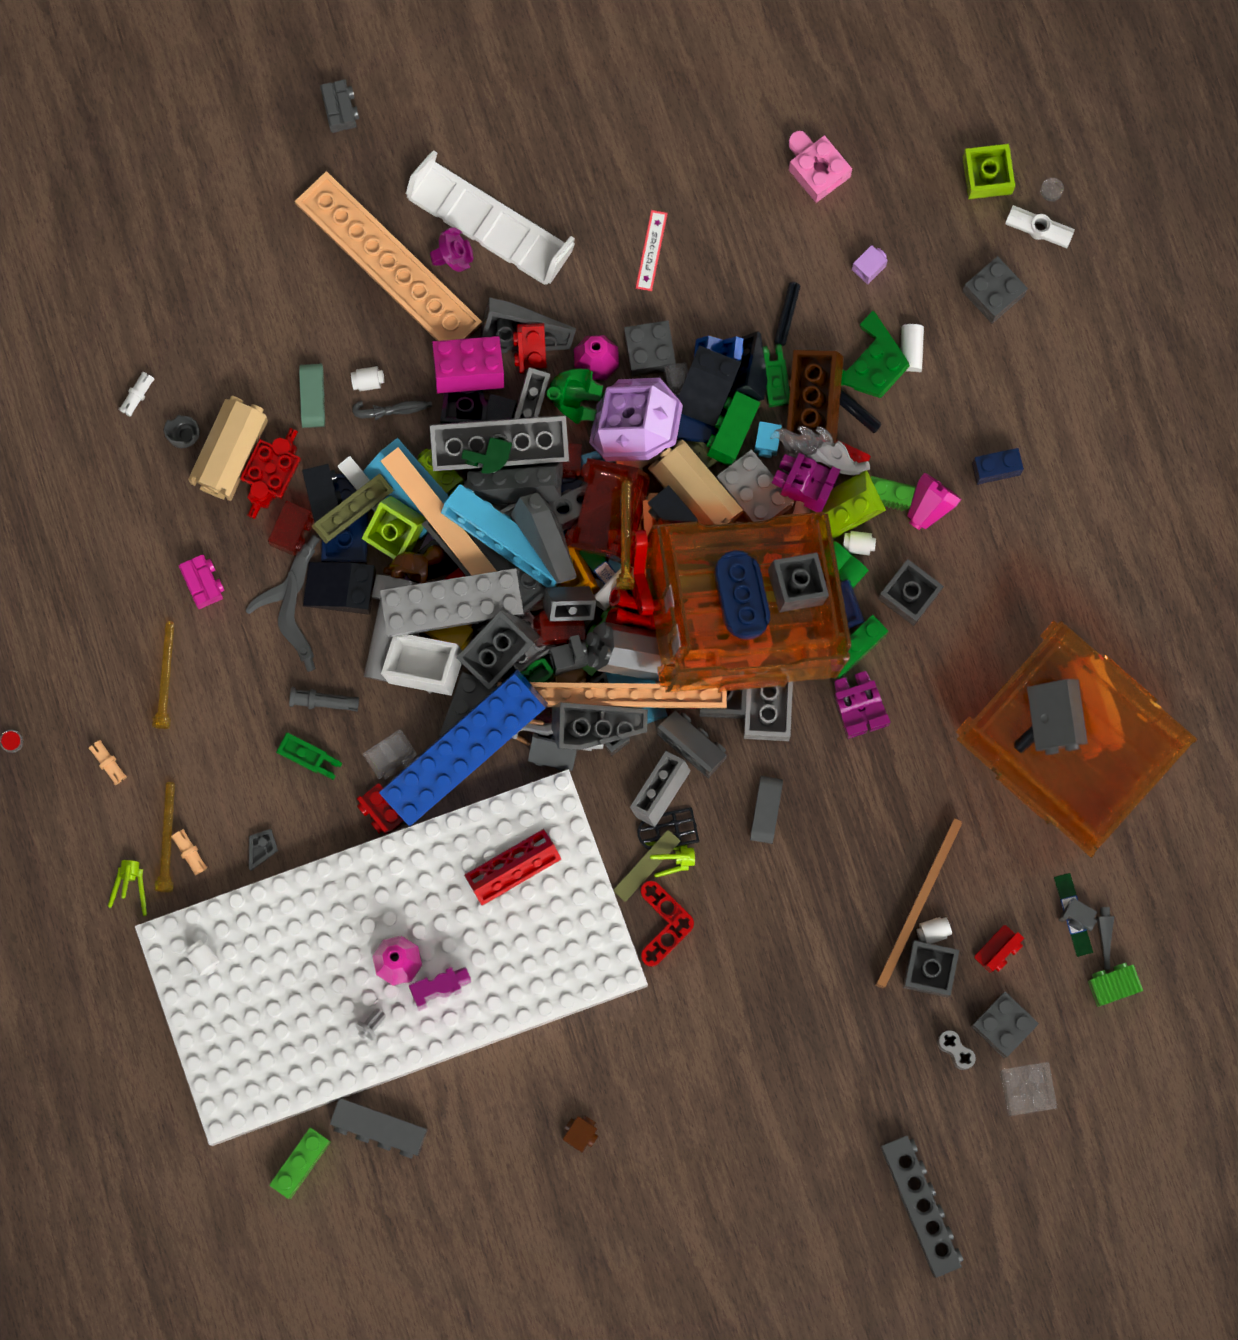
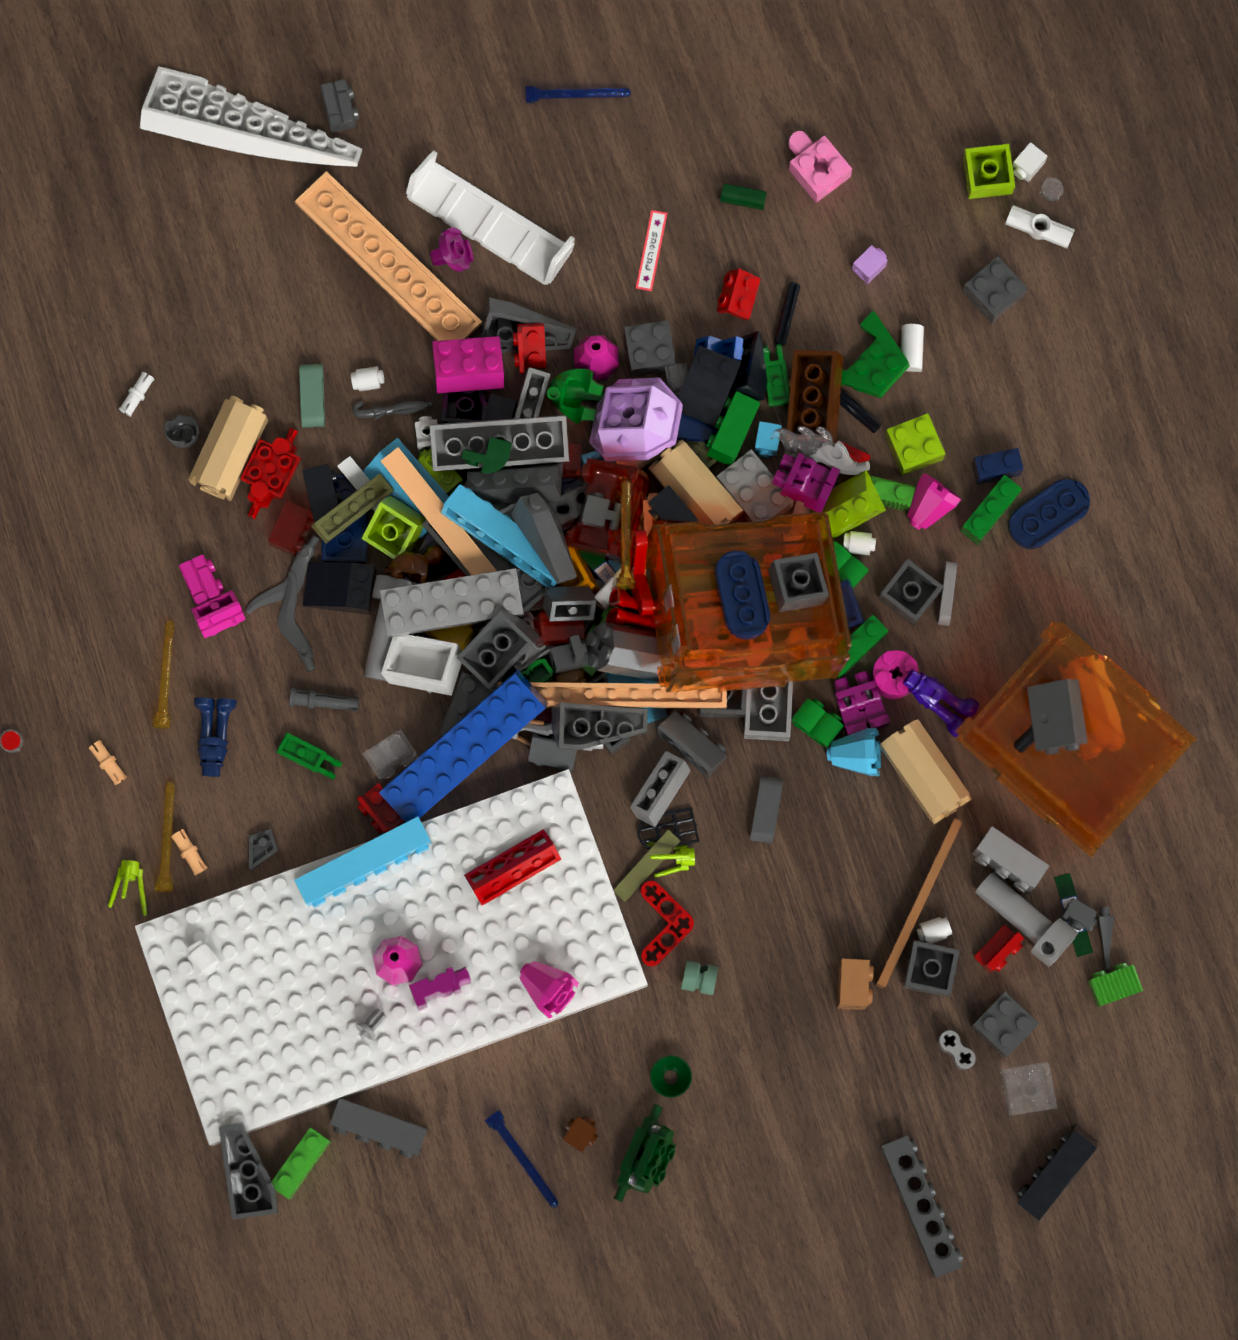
(208, 115): none -> white wedge
(213, 749): none -> dark blue piece
(218, 614): none -> dark pink brick
(246, 1177): none -> dark grey wedge
(362, 862): none -> medium azure brick
(423, 440): none -> white brick
(497, 1123): none -> clear blue piece
(534, 94): none -> clear blue piece
(548, 987): none -> dark pink cone
(596, 511): none -> dark grey brick
(646, 1156): none -> dark green piece
(677, 1065): none -> dark green piece
(699, 977): none -> sand green wheel
(738, 294): none -> red bracket
(743, 196): none -> dark green brick
(817, 723): none -> green brick
(854, 984): none -> medium nougat brick
(857, 752): none -> medium azure cone
(887, 664): none -> dark pink brick
(914, 444): none -> lime brick
(925, 771): none -> tan brick
(930, 691): none -> dark purple piece
(947, 593): none -> light grey beam
(991, 510): none -> green brick
(1010, 860): none -> light grey brick
(1029, 162): none -> white brick
(1048, 938): none -> light grey piece
(1049, 513): none -> dark blue tile
(1057, 1172): none -> black wedge

